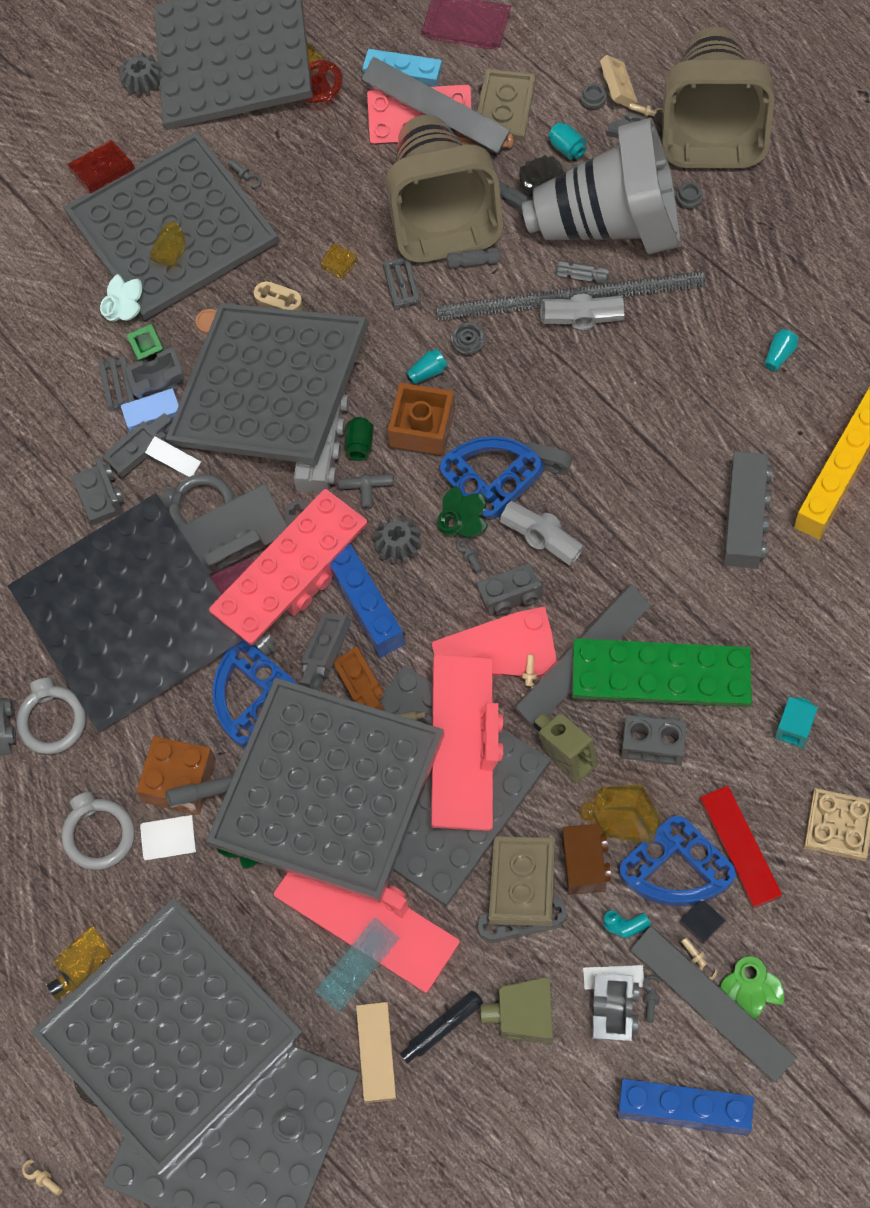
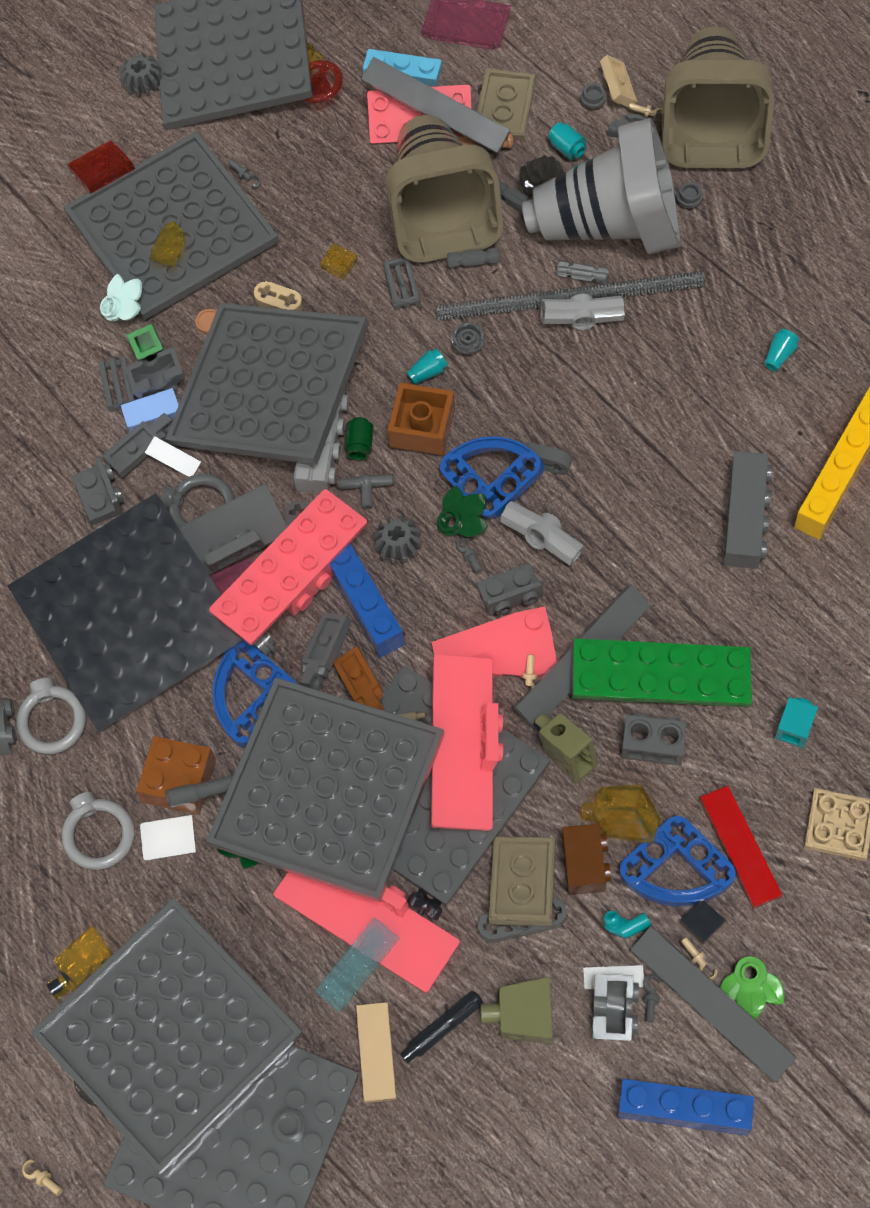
(424, 904): none -> black piece

